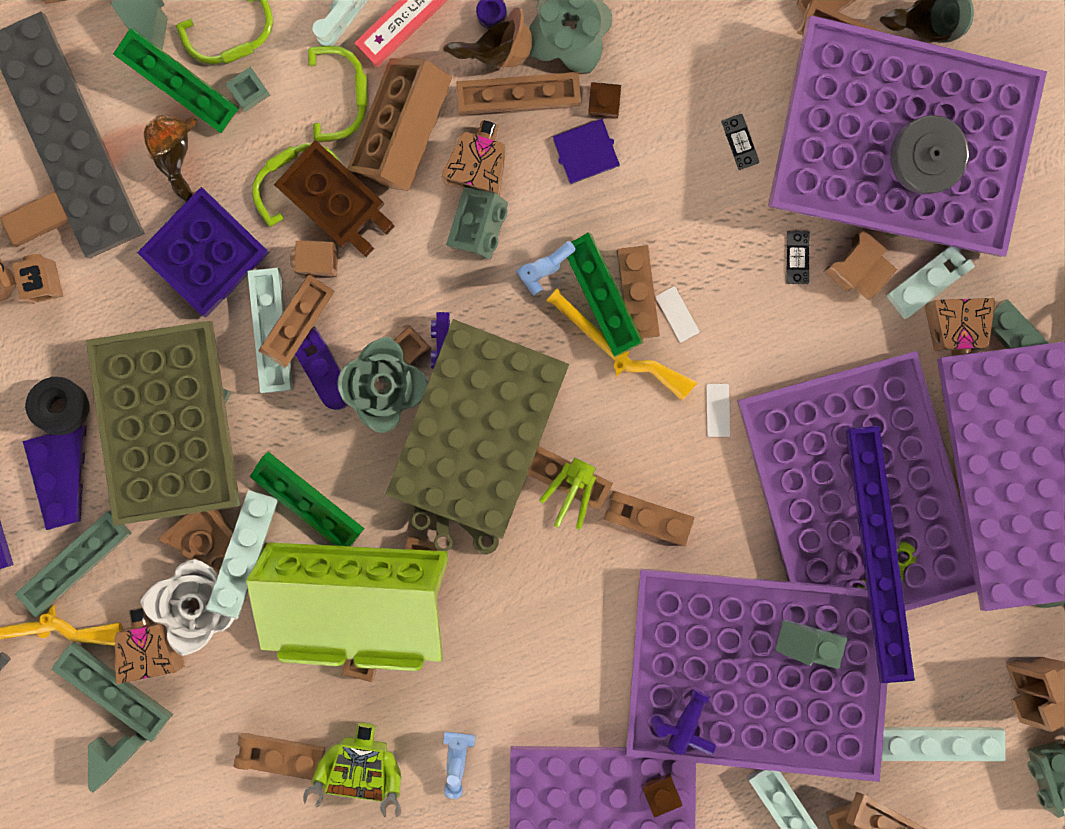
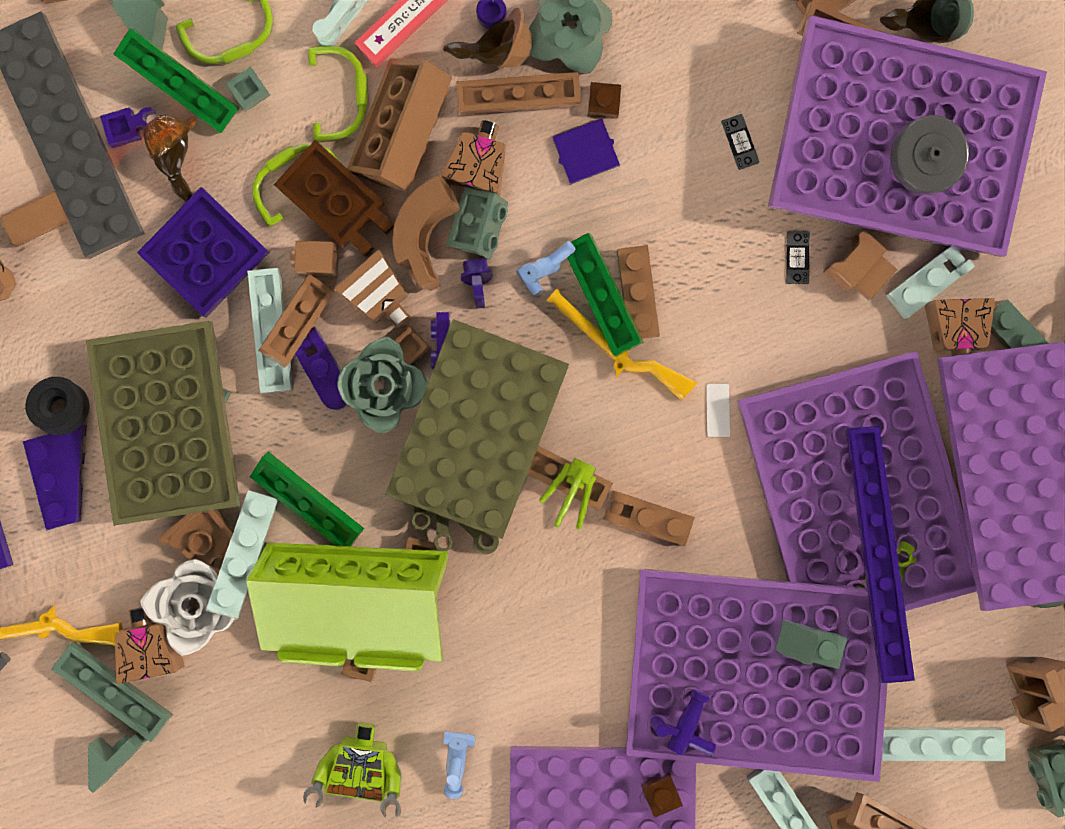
(37, 279): medium nougat brick -> none
(72, 564): sand green plate -> none
(124, 126): none -> dark purple plate
(278, 756): medium nougat plate -> none
(375, 290): none -> torso
(413, 227): none -> medium nougat arch
(475, 275): none -> dark purple piece
(677, 314): white sticker -> none

